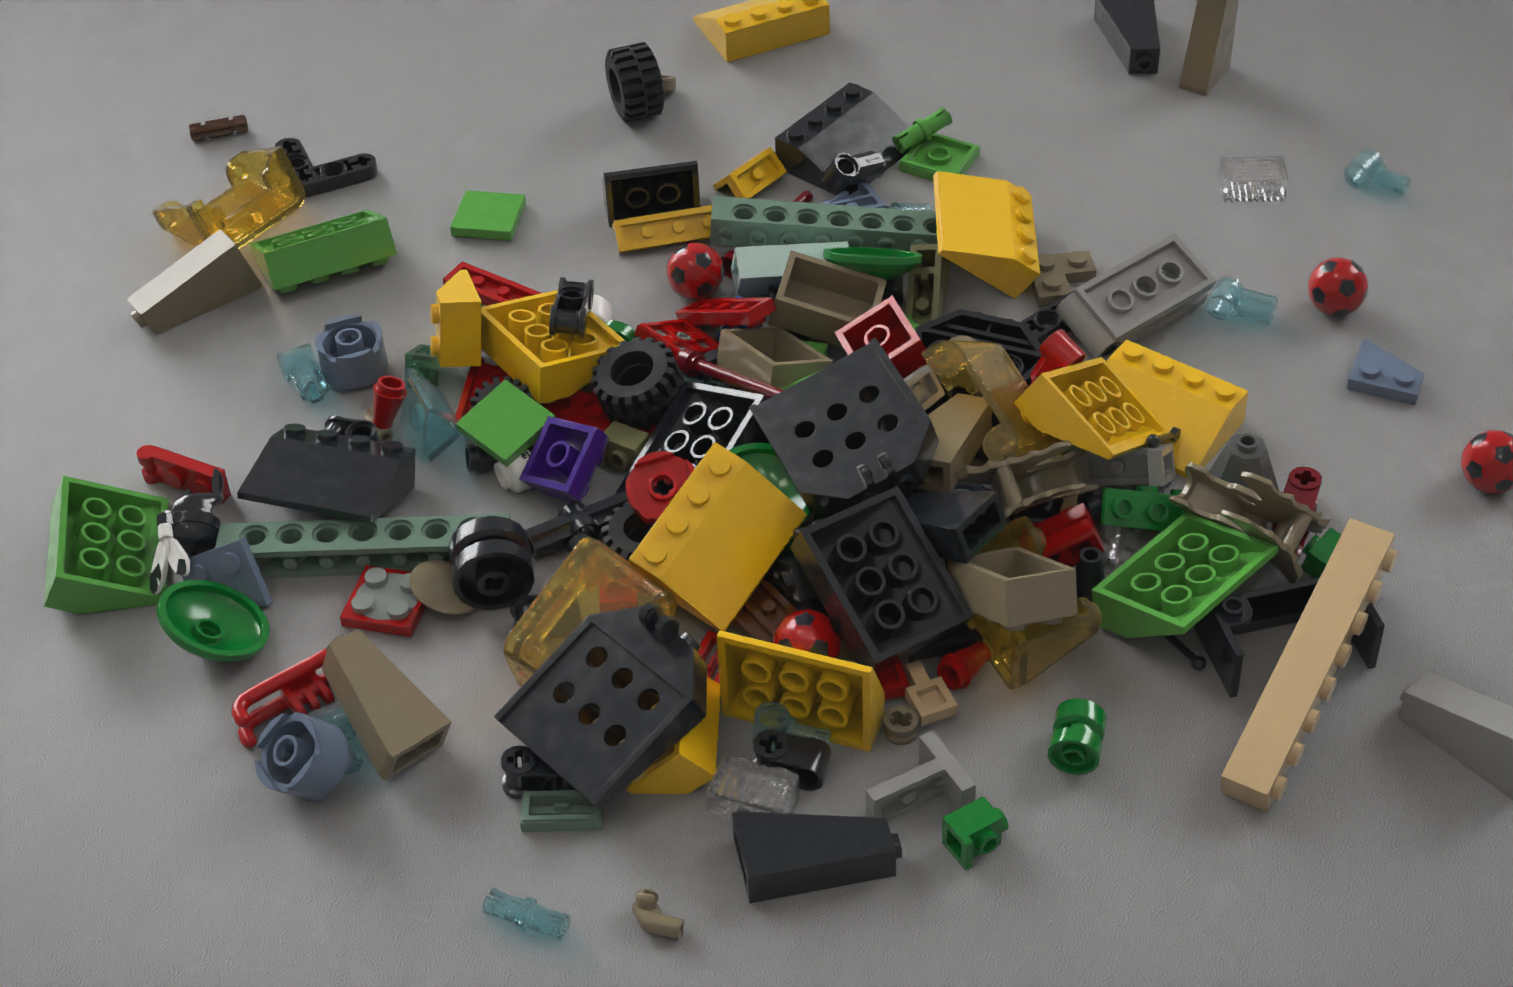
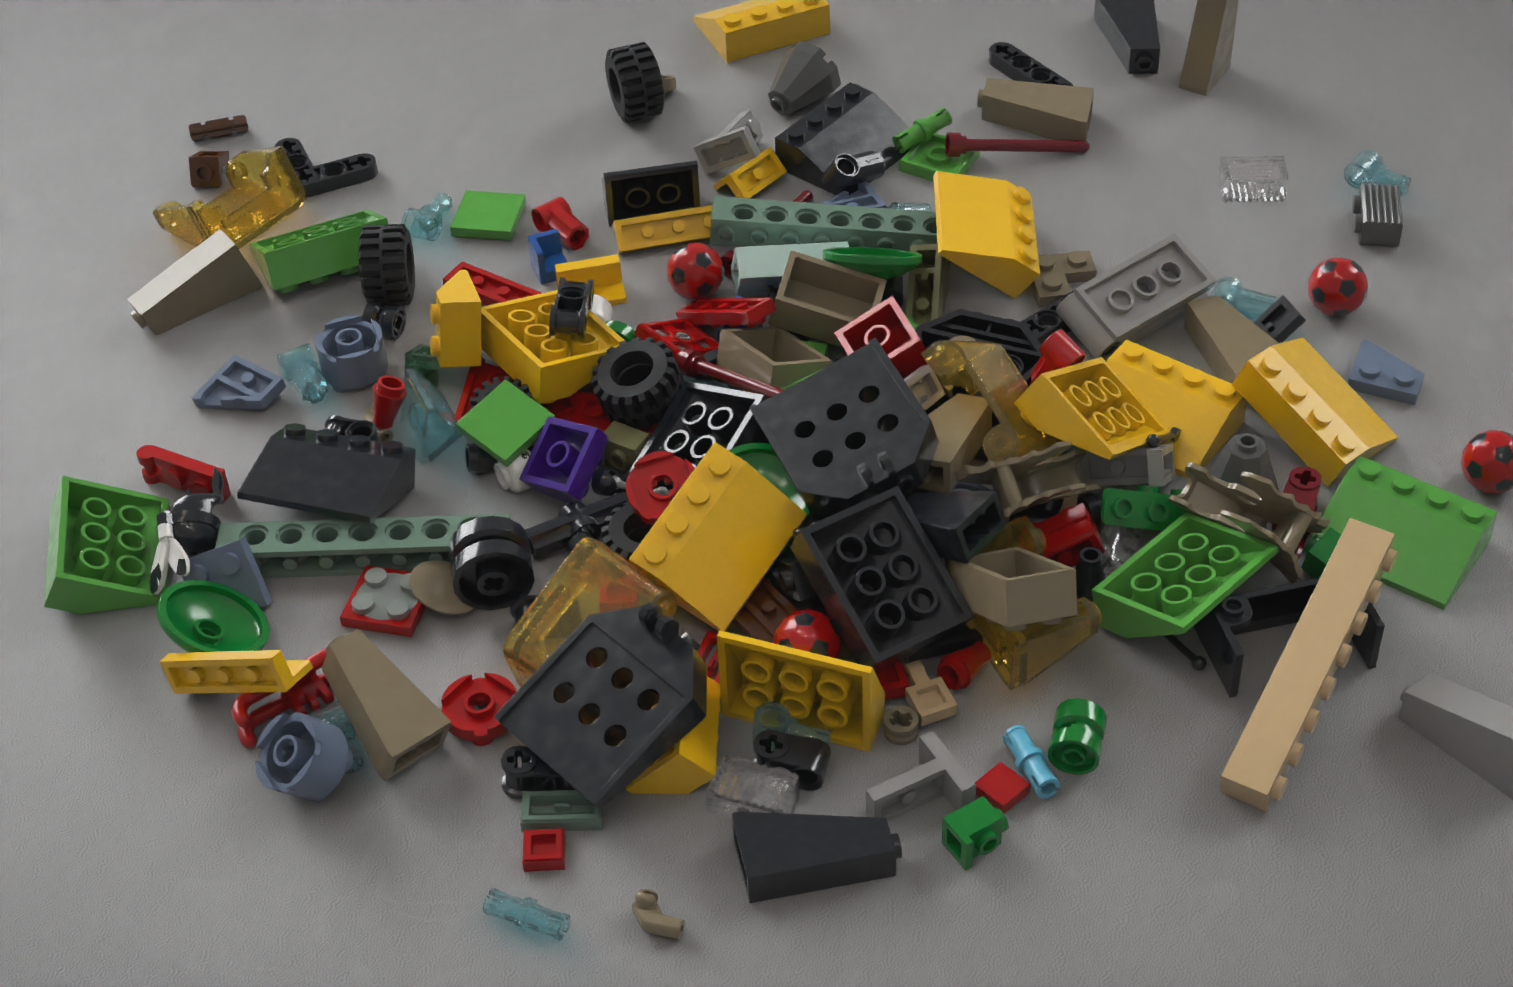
(206, 168): none -> reddish brown bracket
(232, 671): none -> yellow panel
(239, 386): none -> sand blue wing
(387, 264): none -> black tyre
(391, 318): none -> black wheel
(427, 221): none -> clear light blue pin
(473, 724): none -> red plate
(544, 253): none -> blue panel
(544, 849): none -> red tile
(558, 215): none -> red piece
(604, 272): none -> yellow panel
(608, 481): none -> black hinge
(732, 145): none -> light grey bracket
(802, 79): none -> dark grey cone
(957, 144): none -> dark red piece
(1002, 787): none -> red tile
(1021, 66): none -> black beam
(1031, 761): none -> medium azure pin
(1038, 108): none -> dark tan slope
(1224, 335): none -> dark tan slope
(1280, 319): none -> black bracket
(1312, 408): none -> yellow slope
(1378, 215): none -> dark grey brick
(1434, 530): none -> bright green slope

